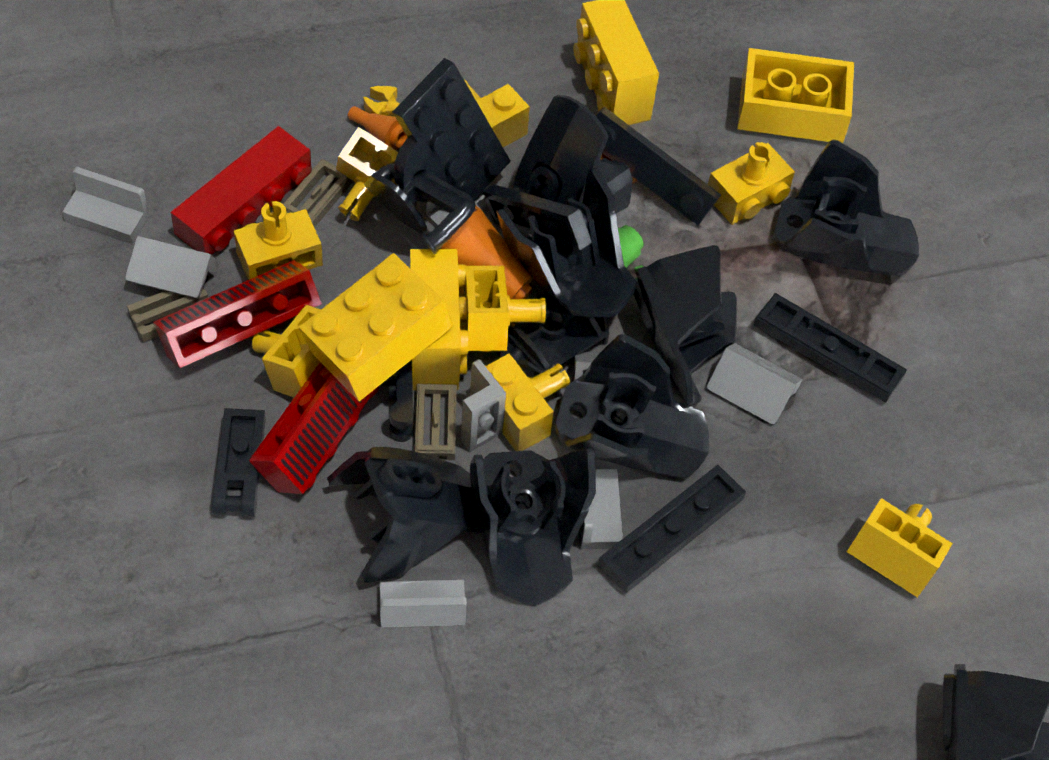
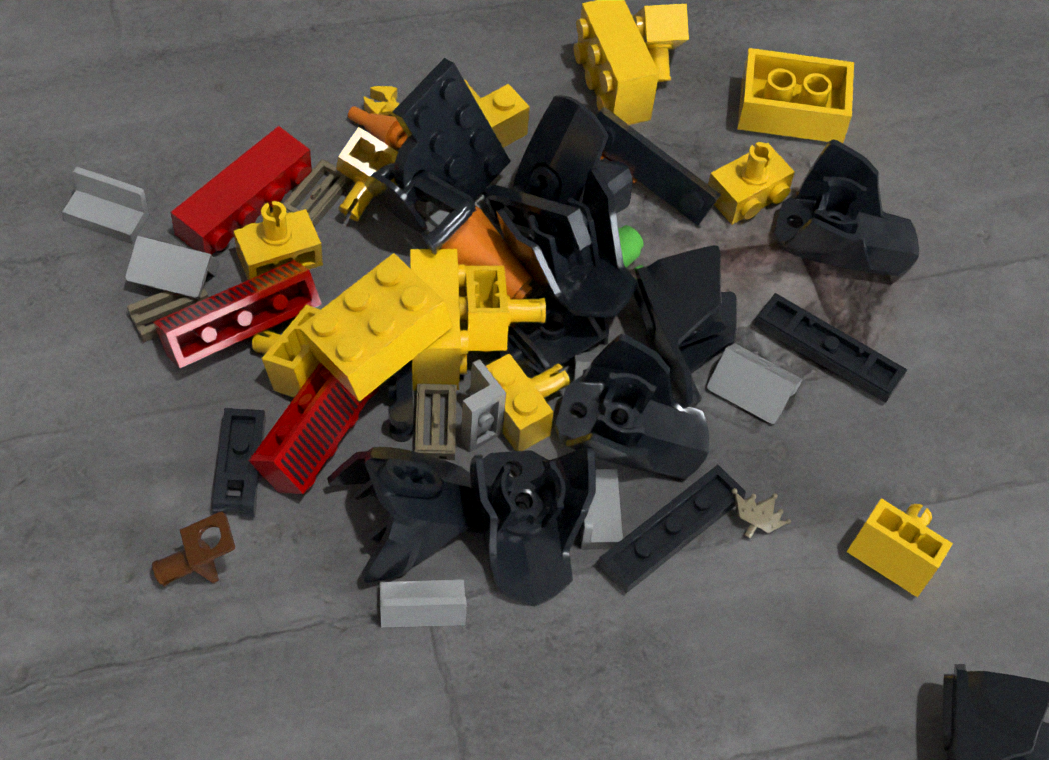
(196, 553): none -> reddish brown bracket
(663, 30): none -> yellow brick
(759, 513): none -> dark tan piece

